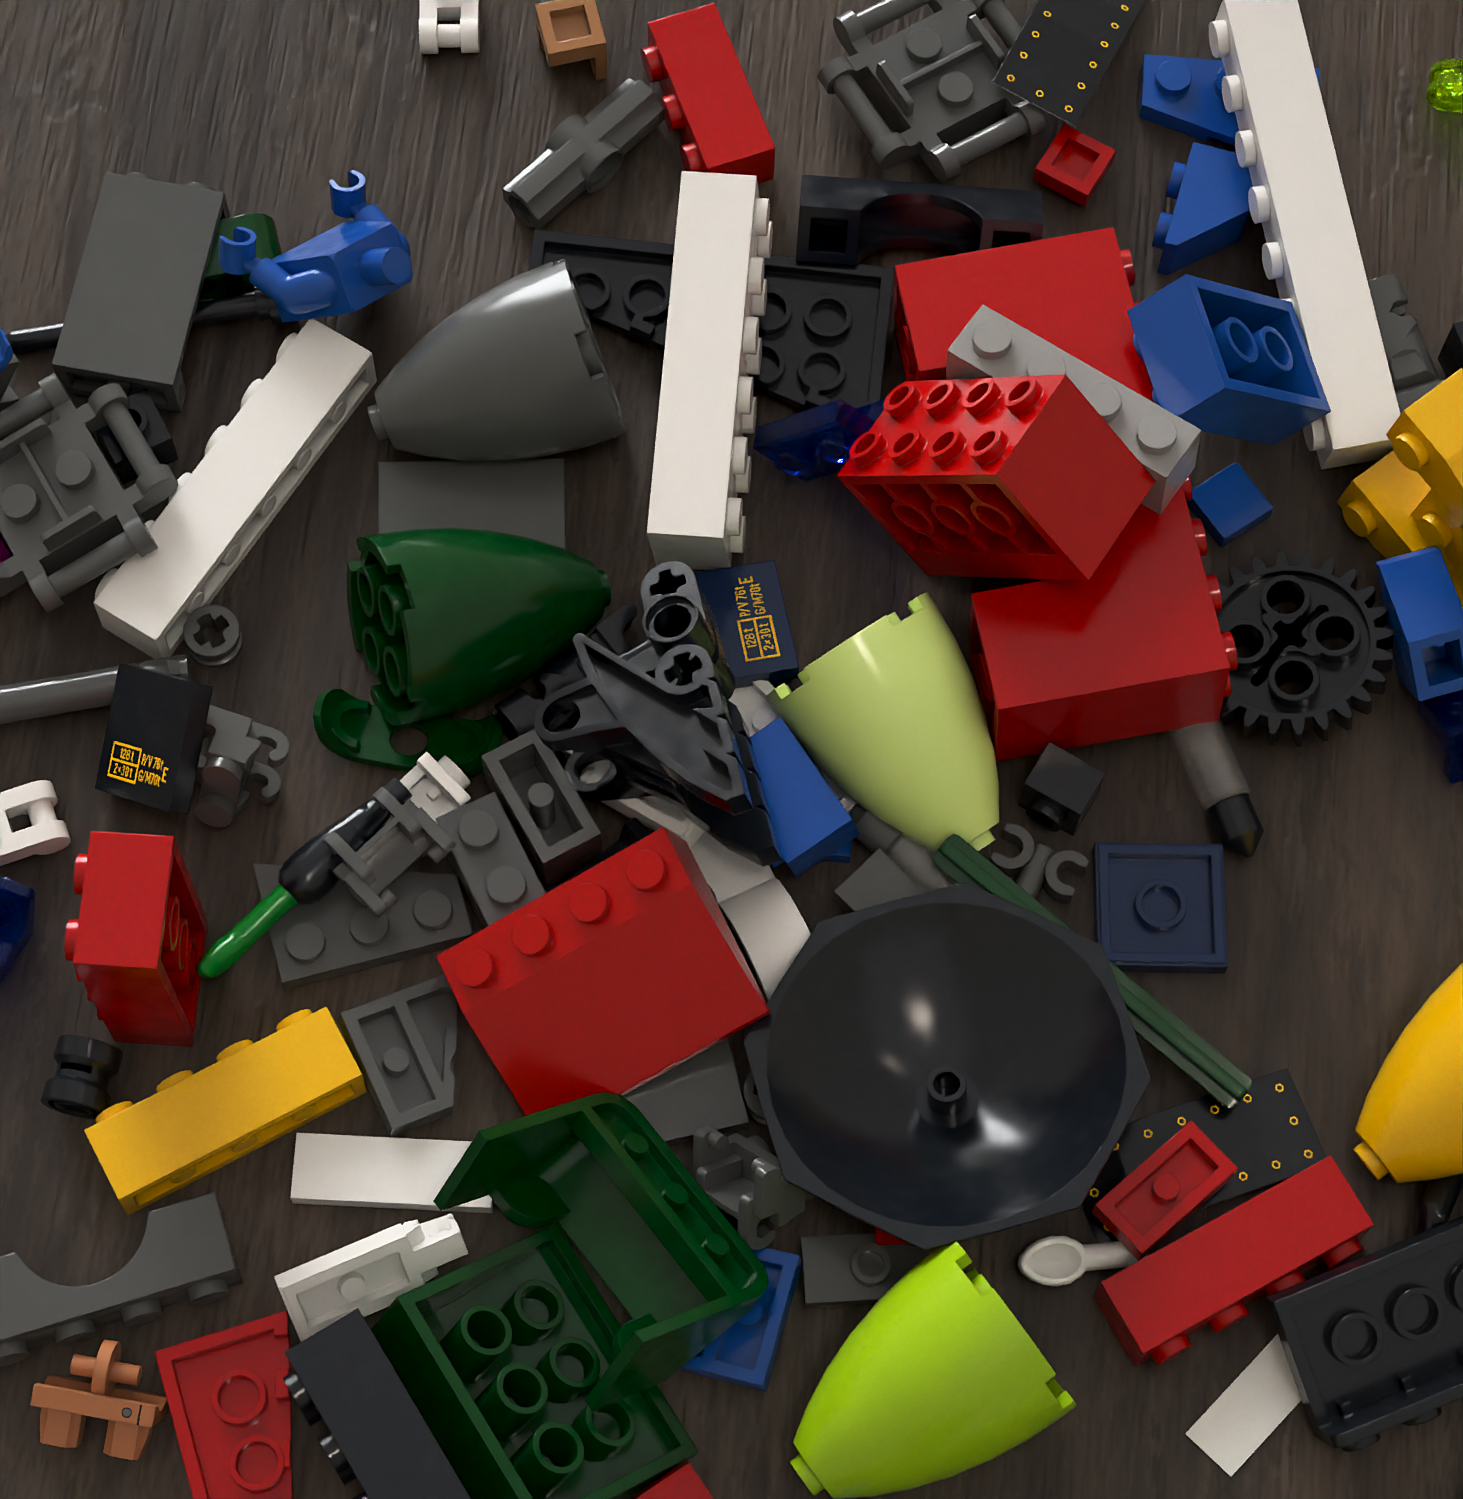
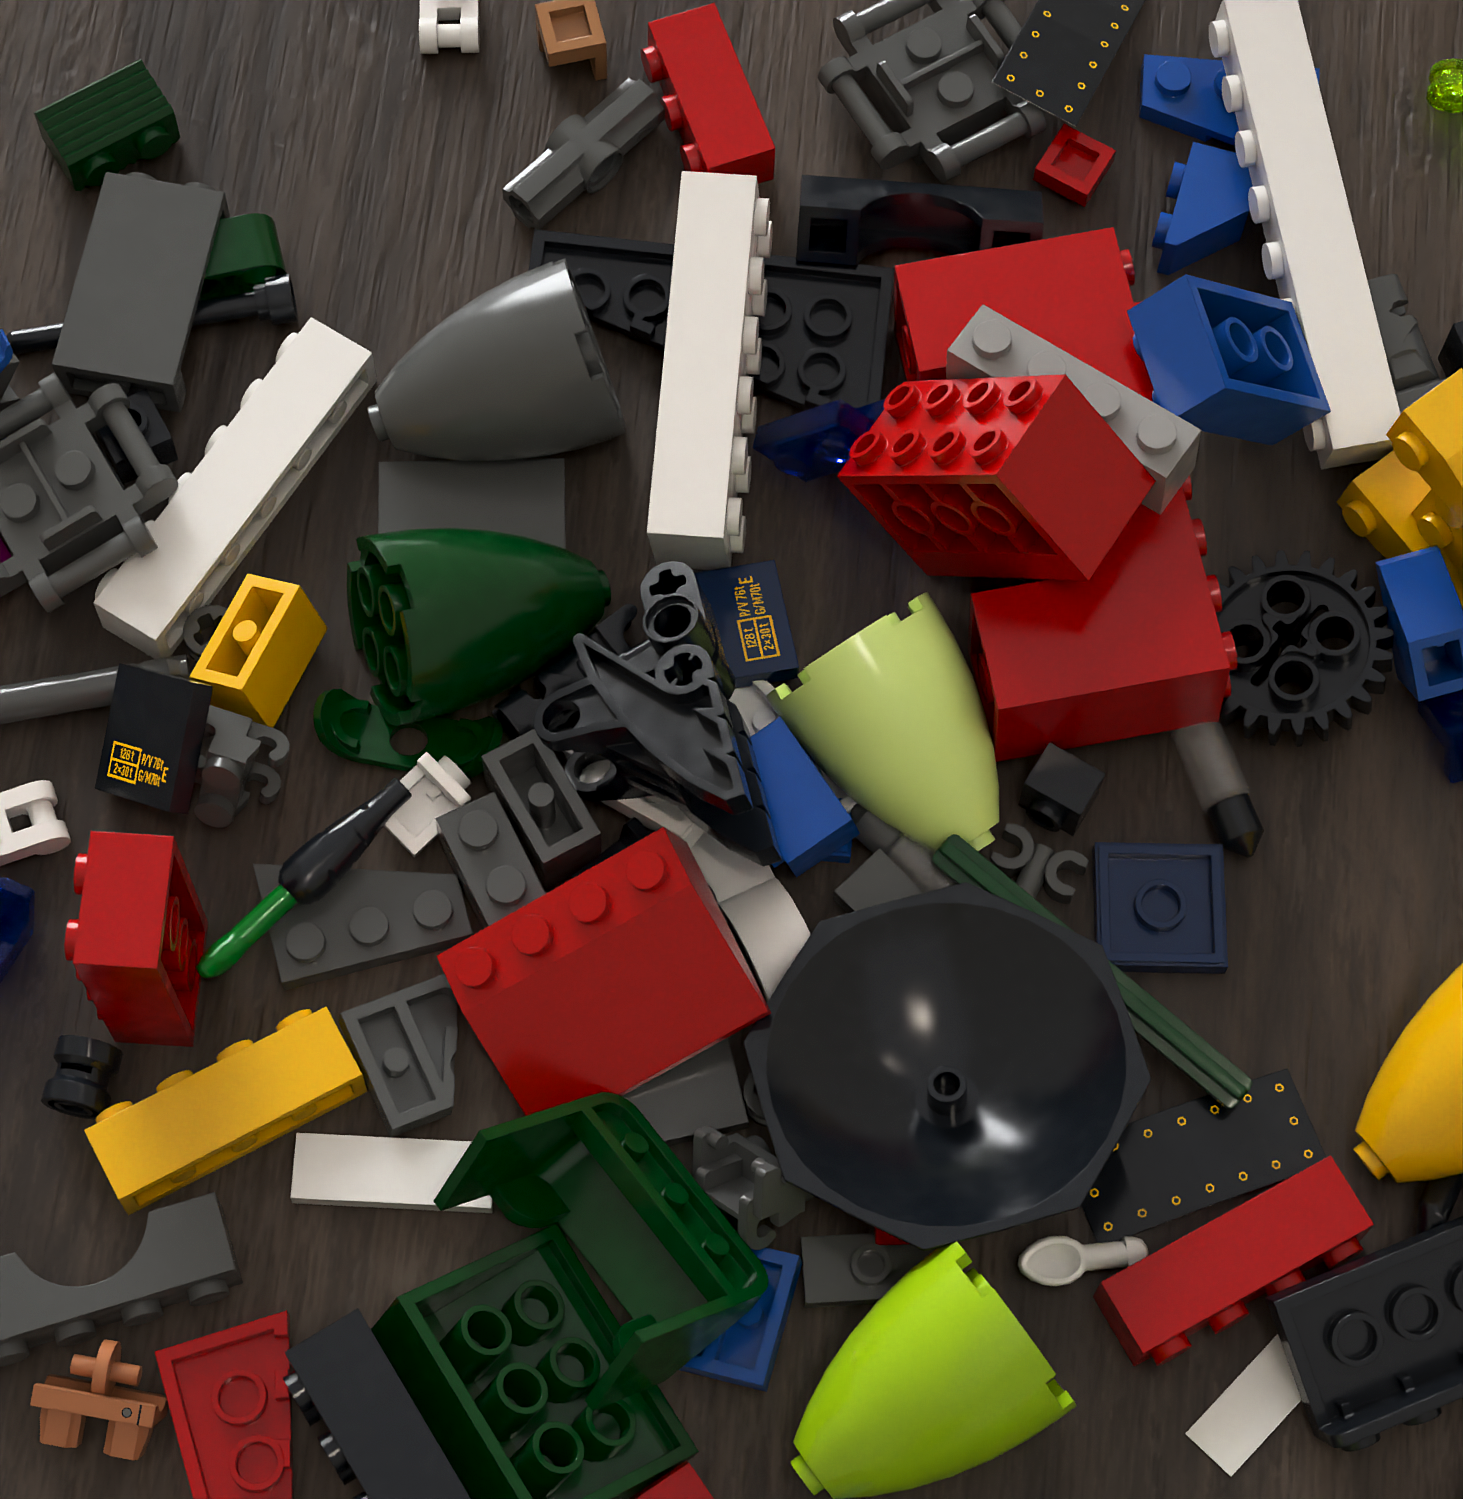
(108, 125): none -> dark green brick
(260, 649): none -> yellow brick
(333, 270): blue torso -> none
(368, 1272): white hinge -> none
(388, 852): dark grey piece -> none
(1164, 1190): red plate -> none
(1229, 504): blue tile -> none

